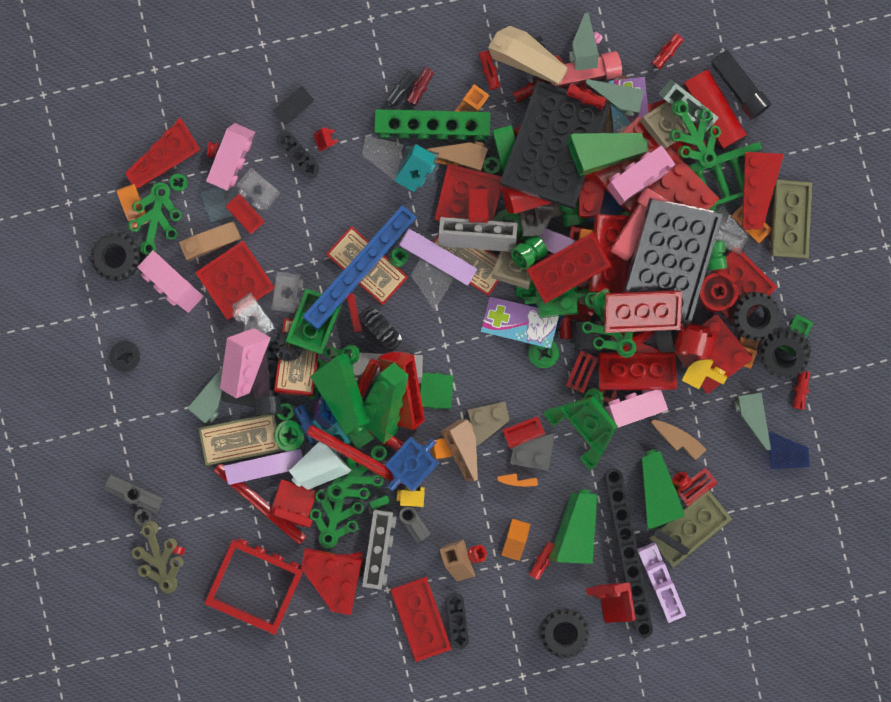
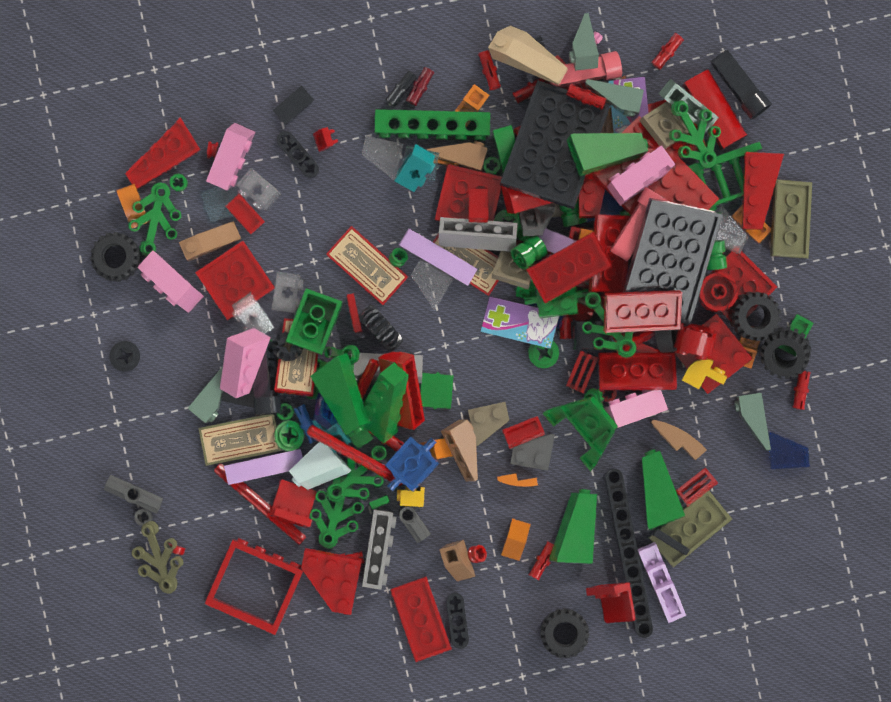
(359, 267): blue plate -> none
(598, 301): green tile -> none
(681, 481): red bush -> none

